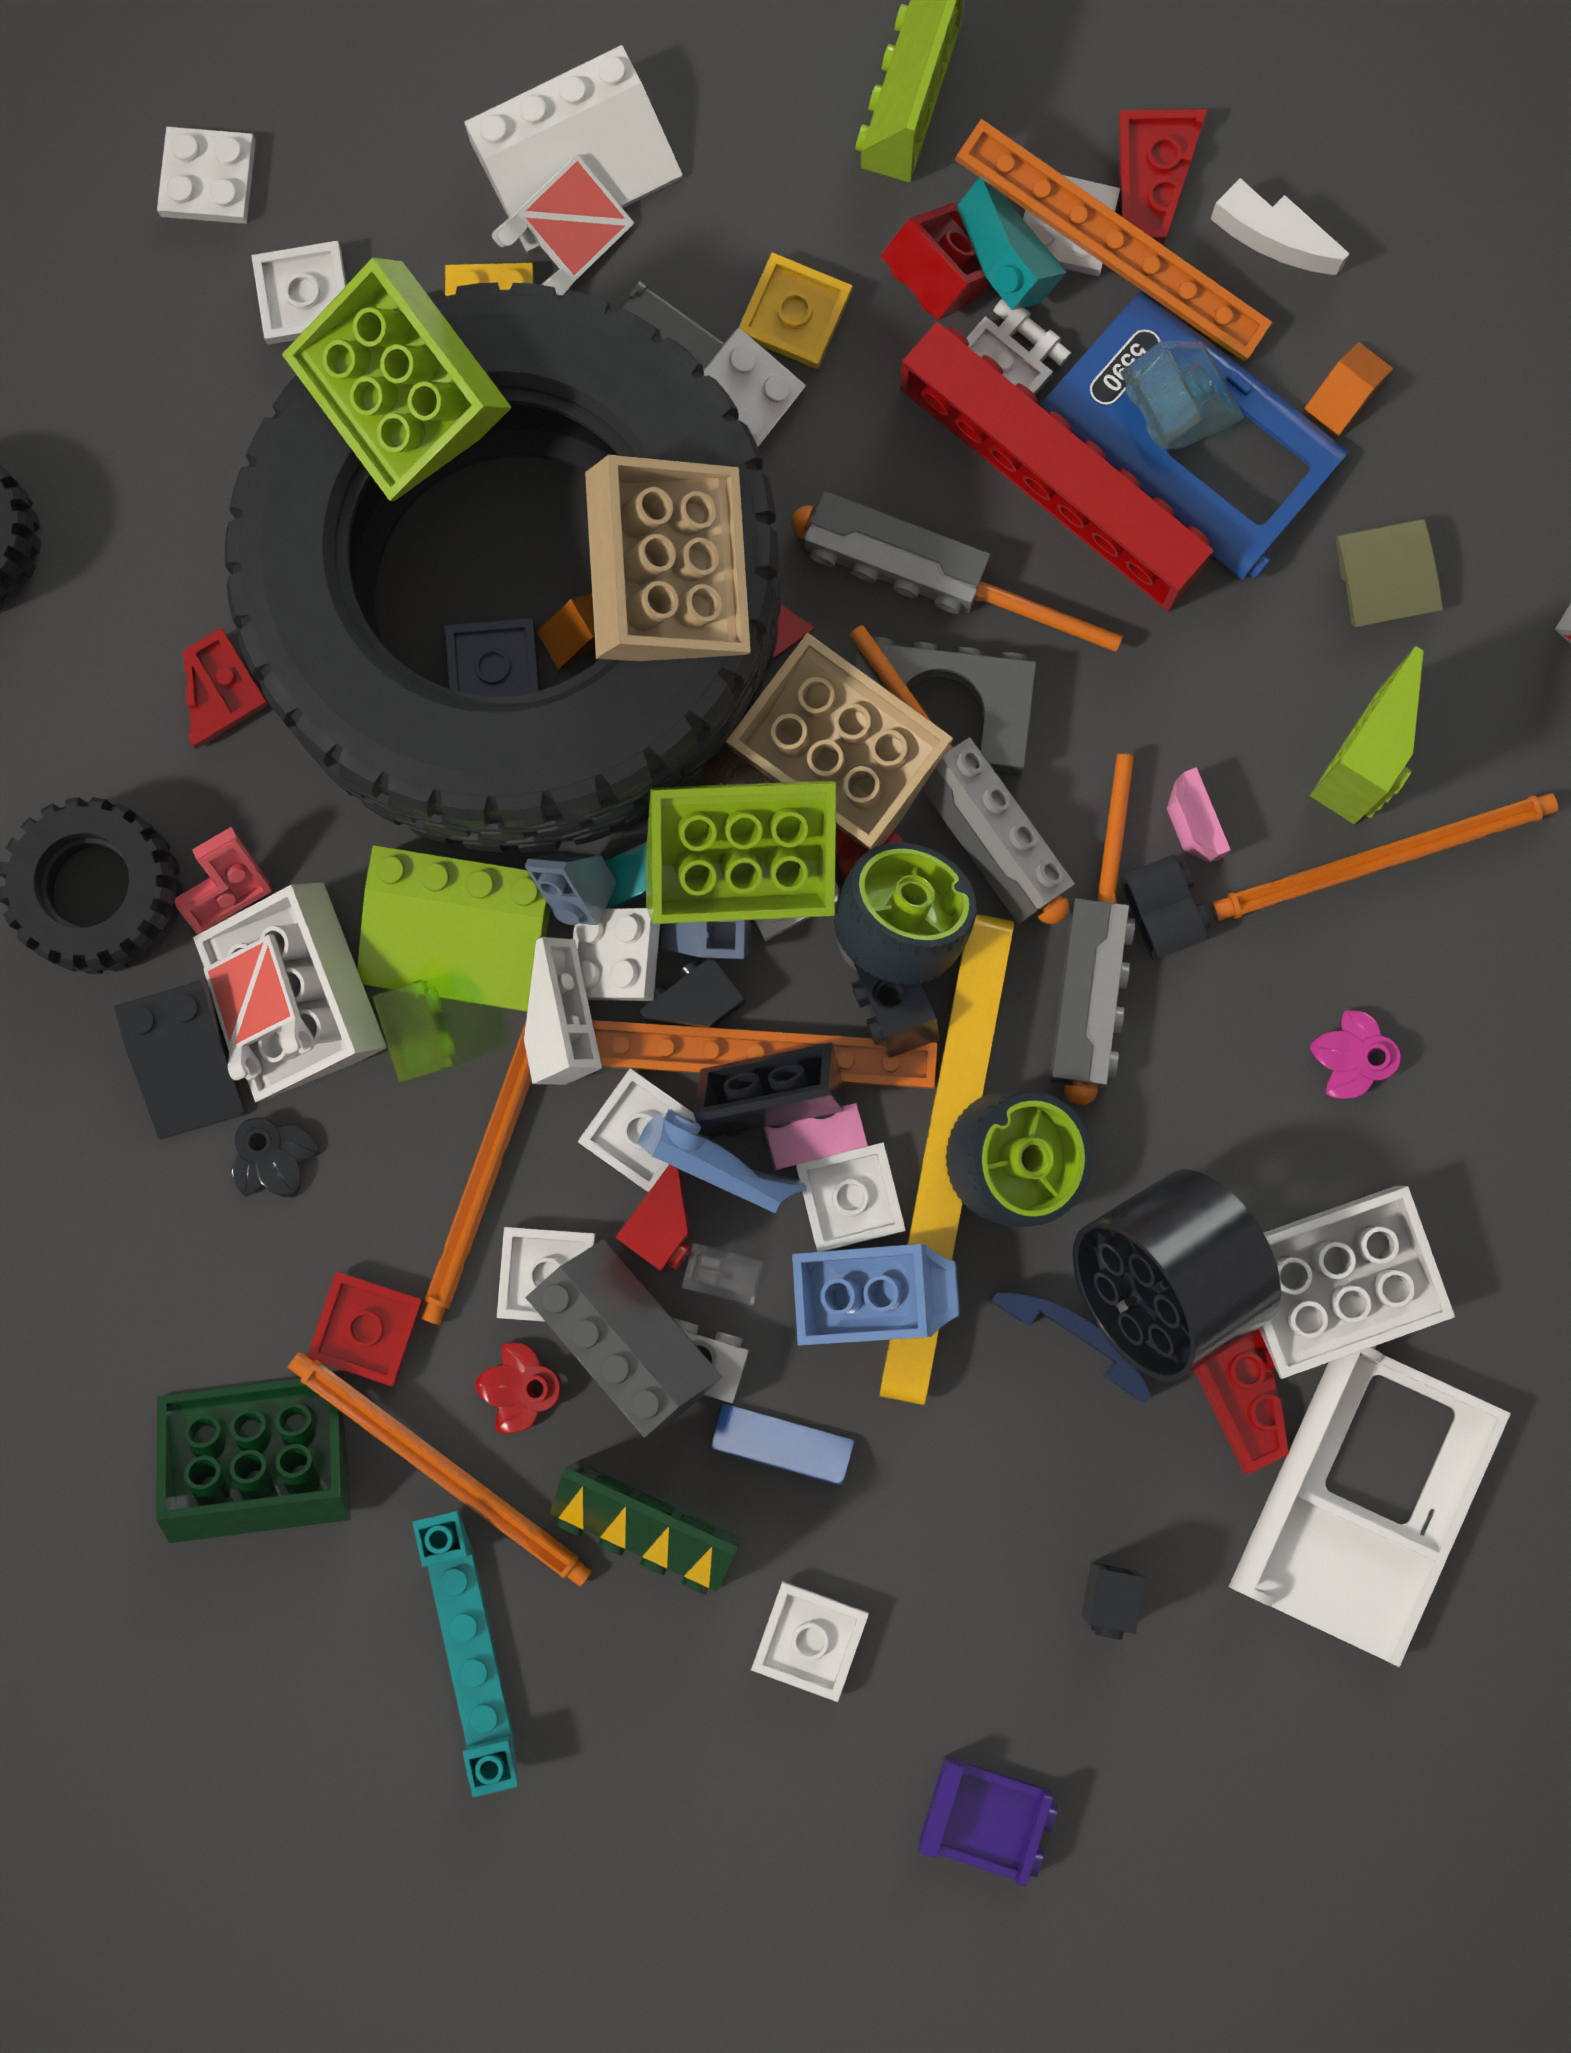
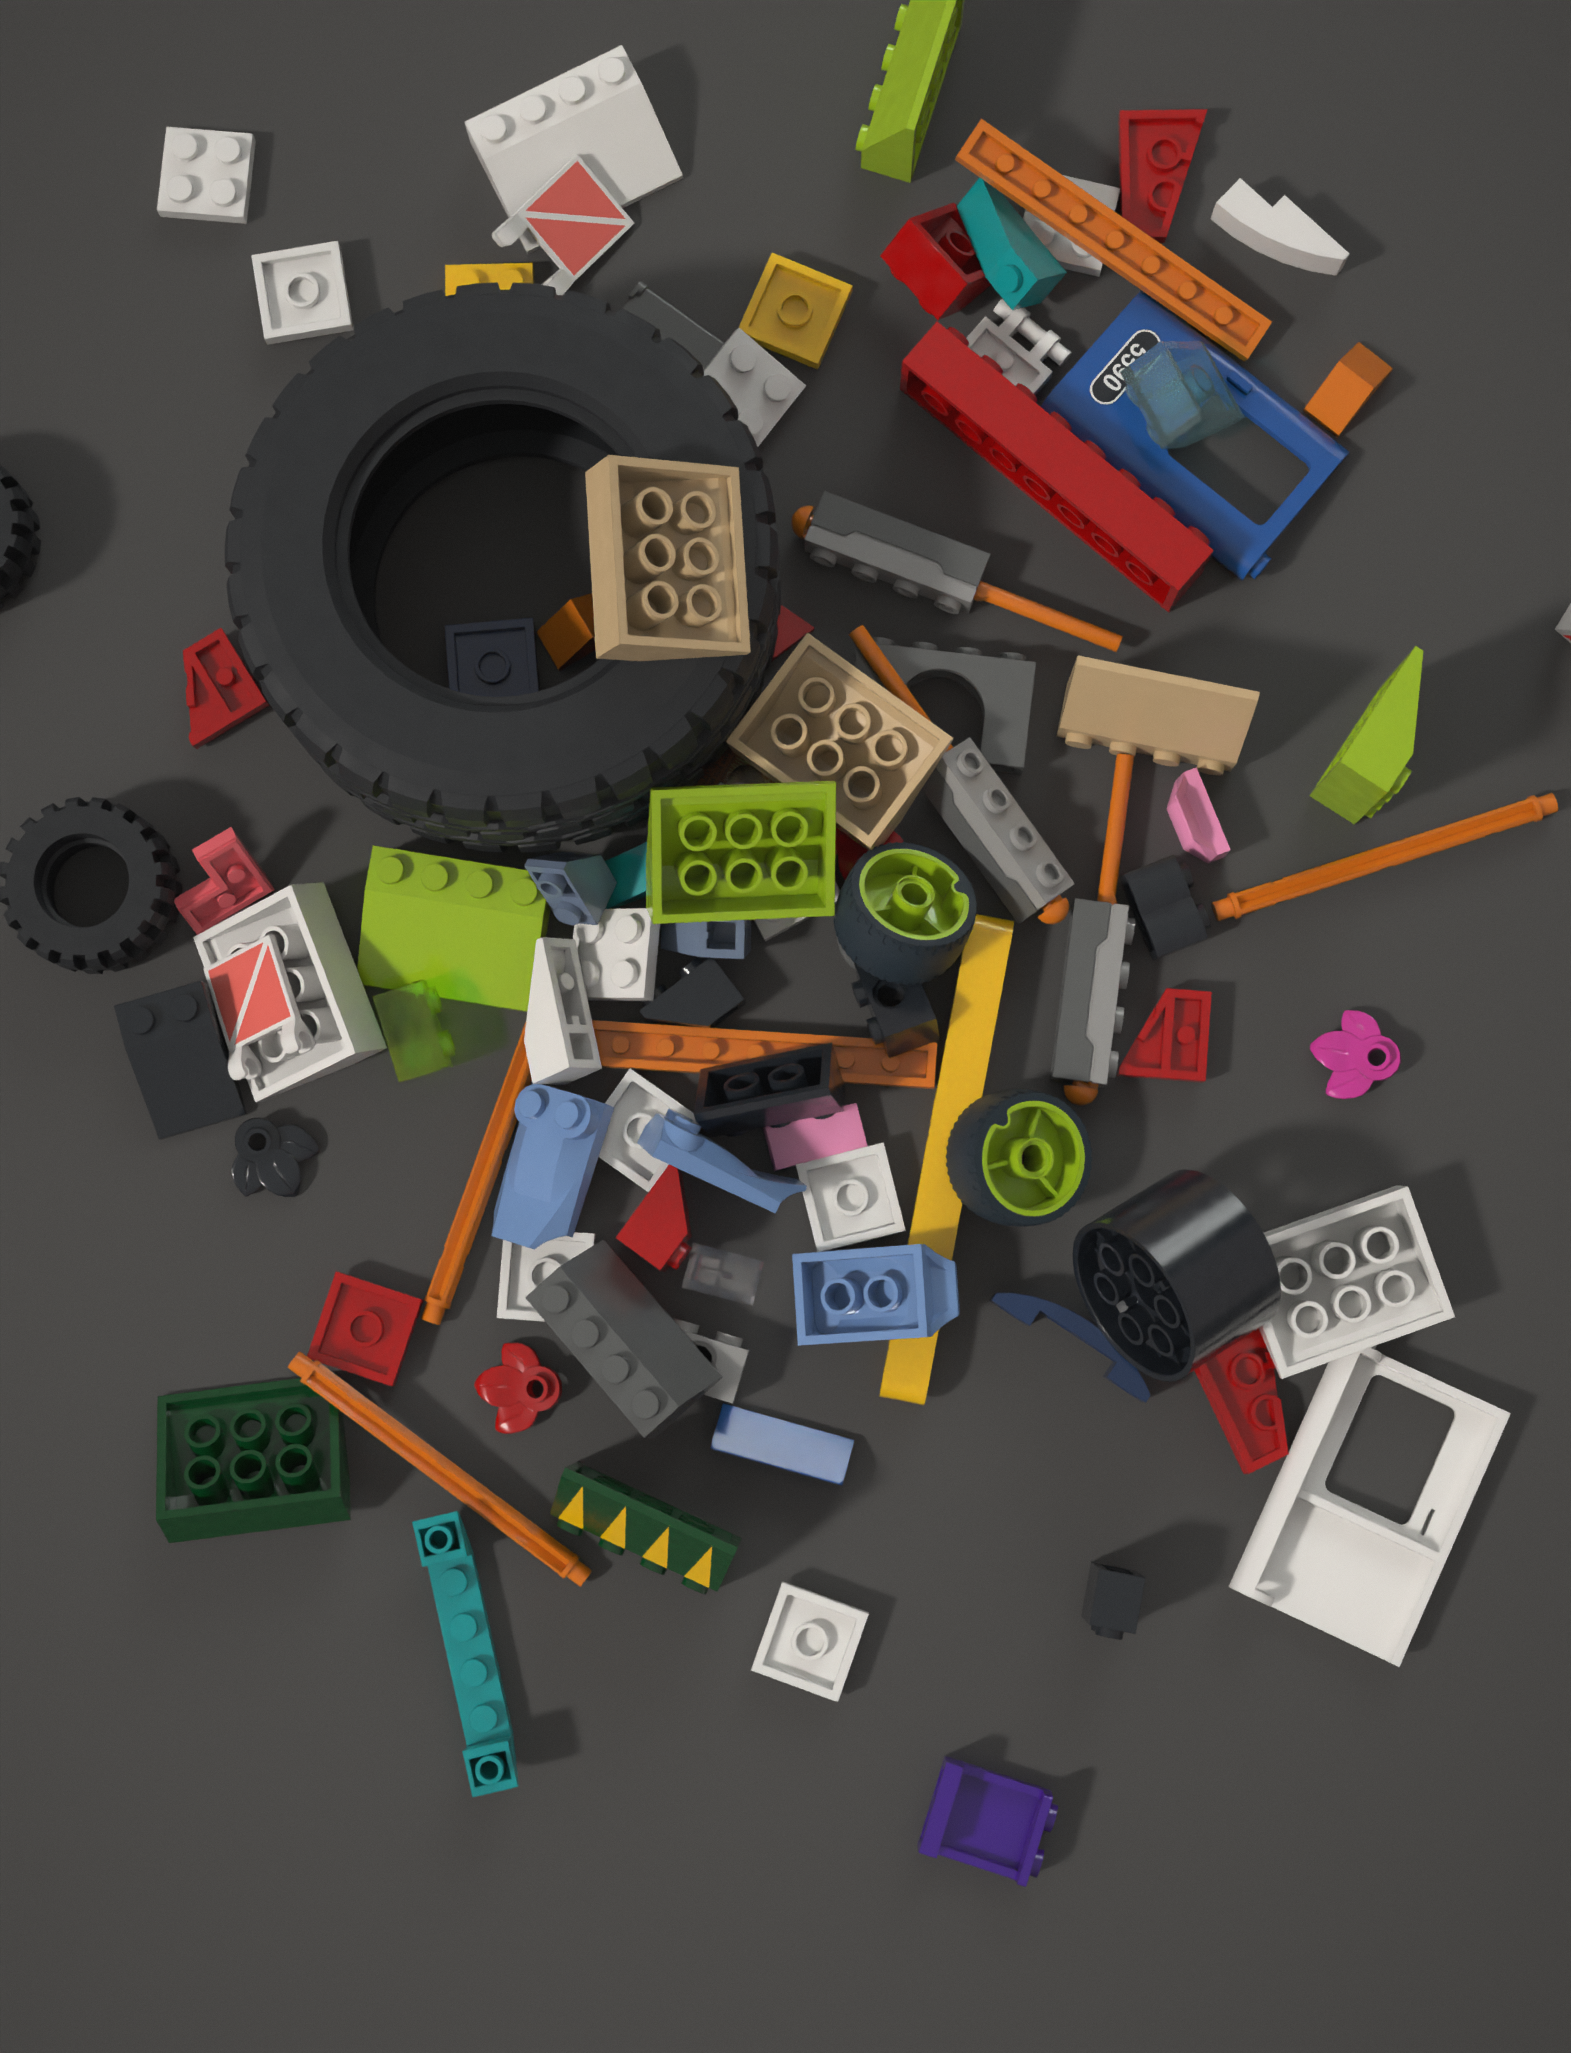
(395, 377): lime slope -> none
(549, 1165): none -> medium blue slope
(1155, 715): none -> tan slope
(1172, 1039): none -> red wing
(1389, 572): olive slope -> none

